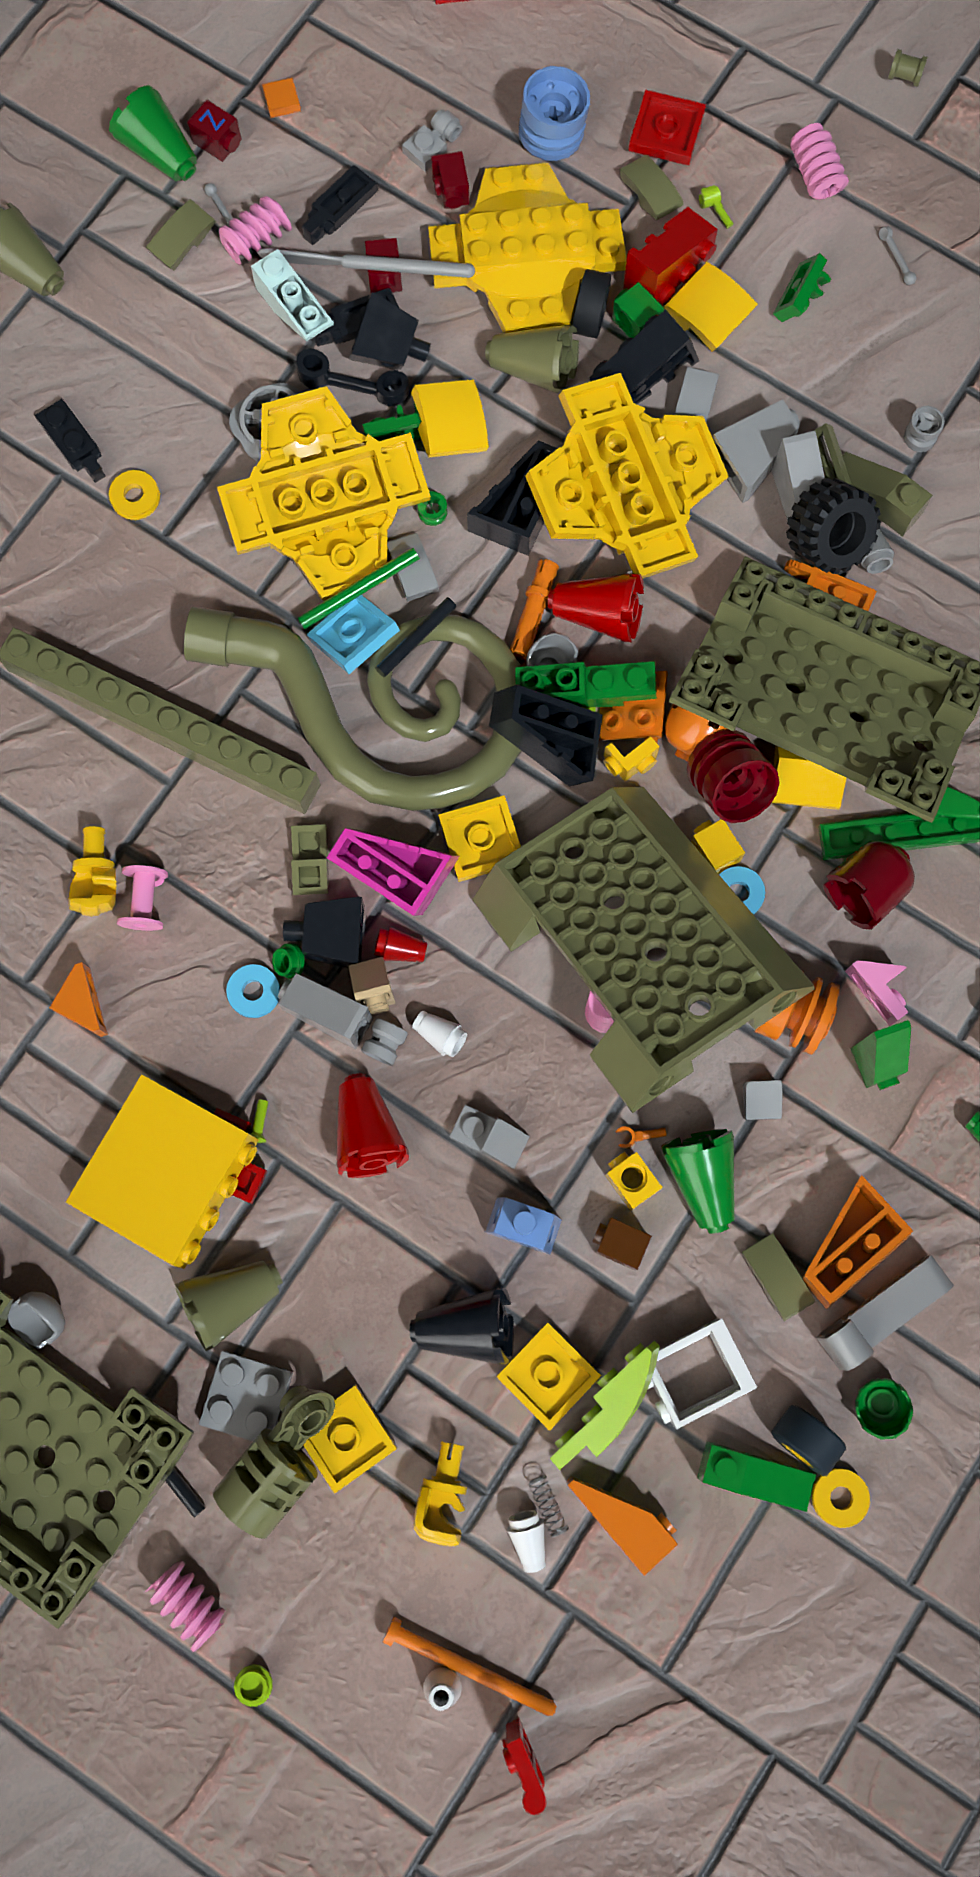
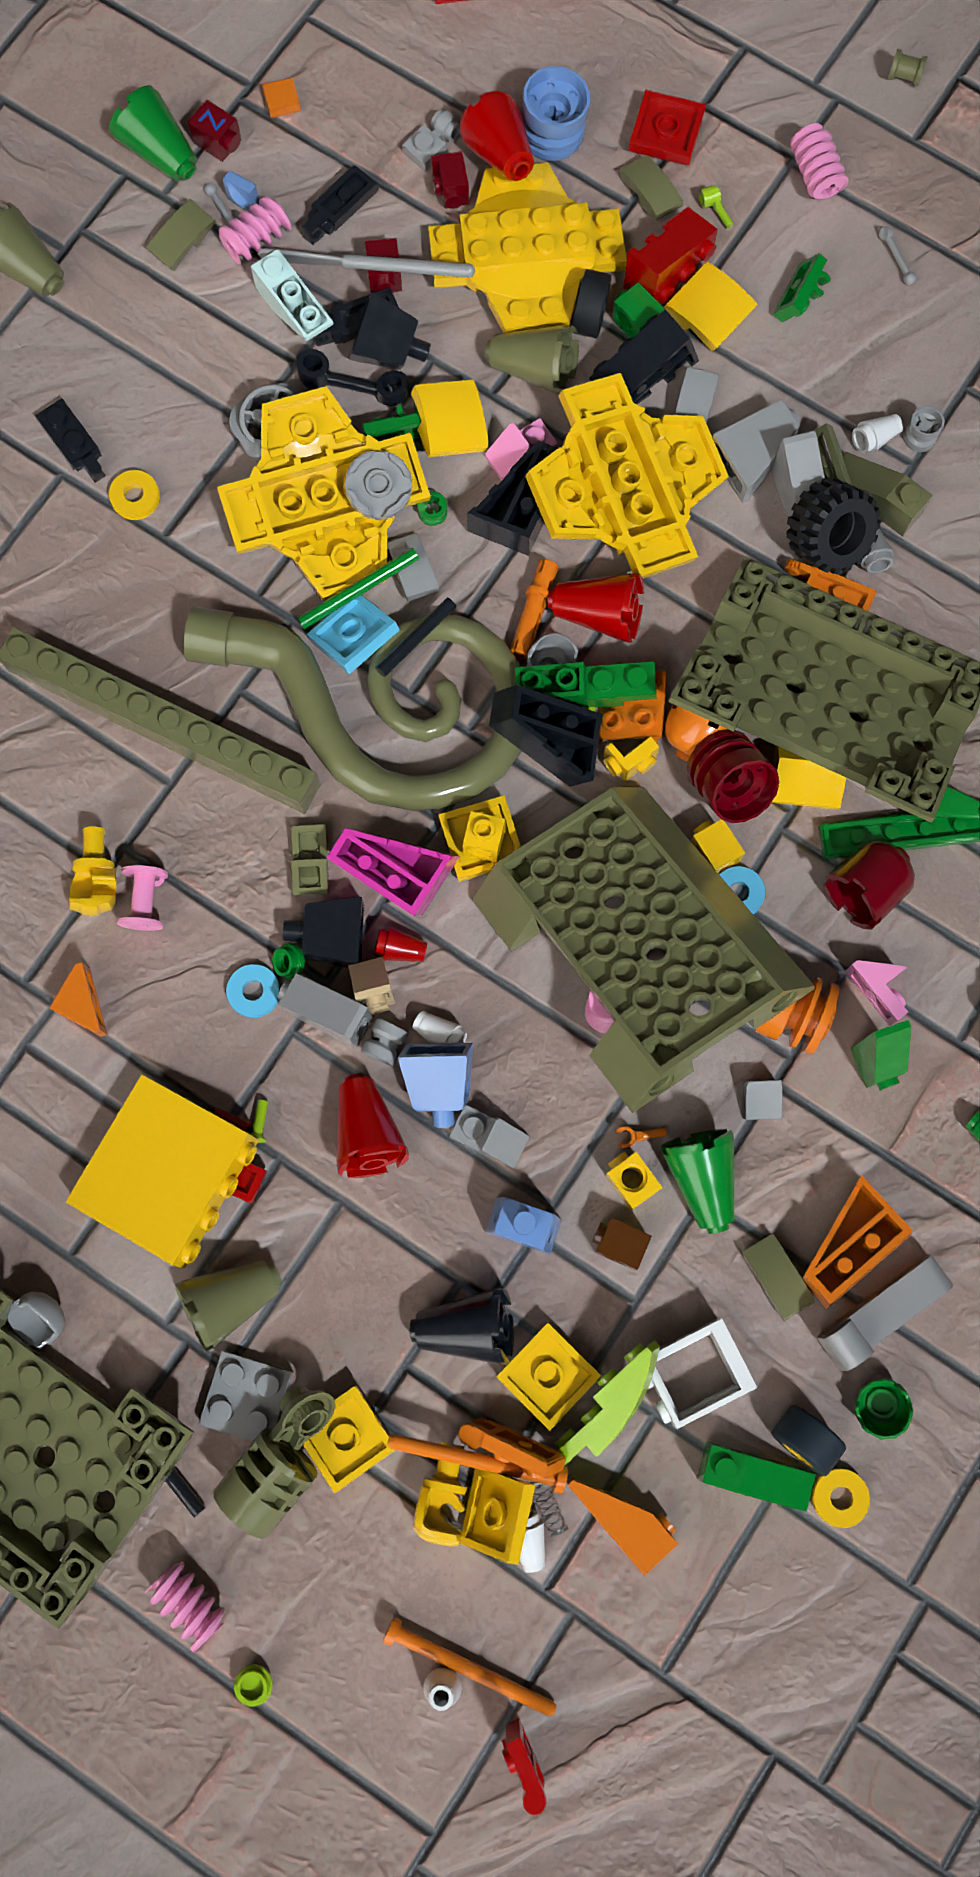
(240, 190): none -> medium blue tile
(378, 485): none -> light grey tile
(438, 1078): none -> torso
(472, 1460): none -> orange bar
(483, 836): none -> yellow brick
(497, 1515): none -> yellow plate
(498, 135): none -> red cone
(512, 1447): none -> orange hinge
(514, 444): none -> bright pink slope
(876, 432): none -> white cone

